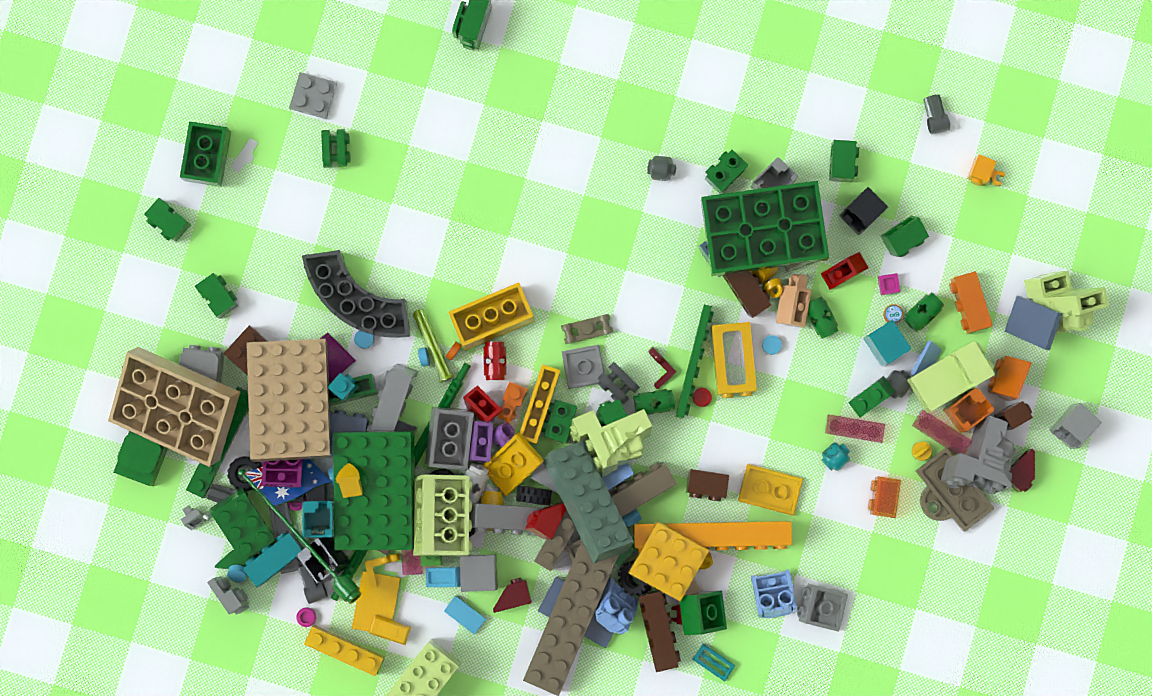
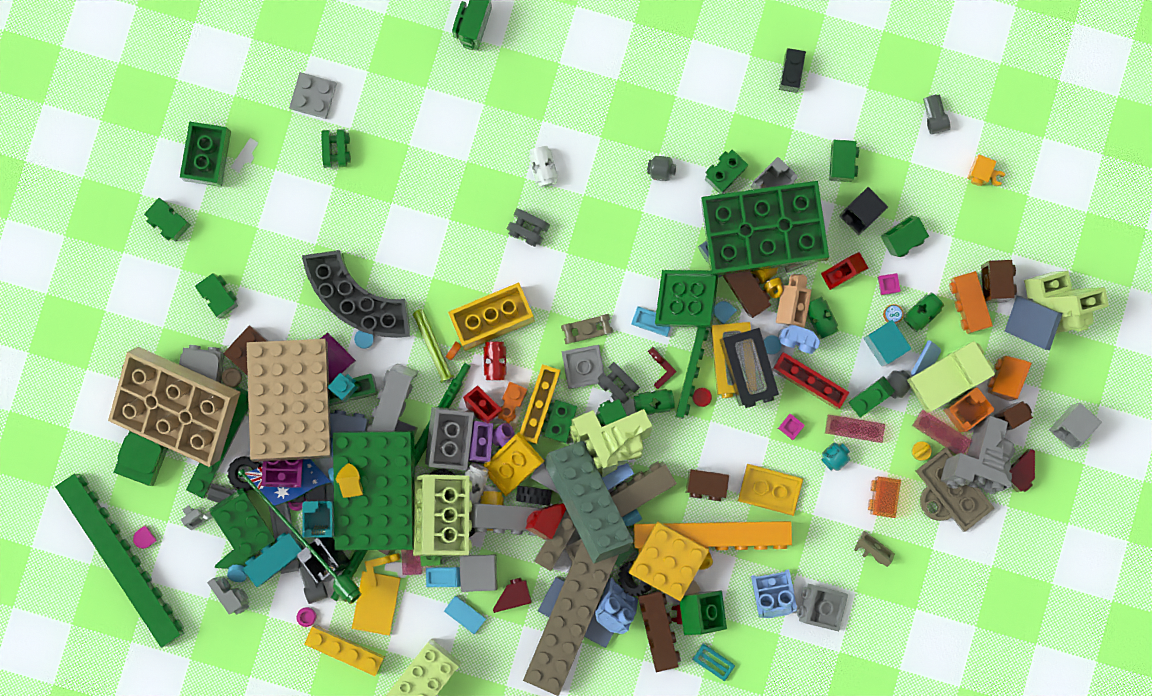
(120, 560): none -> green brick
(144, 538): none -> dark pink tile
(231, 377): none -> tan tile
(390, 630): yellow tile -> none
(424, 357): medium azure tile -> none
(532, 237): none -> dark grey brick
(544, 175): none -> white piece
(646, 320): none -> medium azure tile
(686, 299): none -> green plate
(723, 311): none -> medium azure tile
(749, 368): none -> black piece
(791, 427): none -> dark pink plate
(792, 70): none -> black brick
(799, 336): none -> light blue slope
(810, 381): none -> red brick
(874, 547): none -> dark tan plate
(998, 281): none -> reddish brown brick

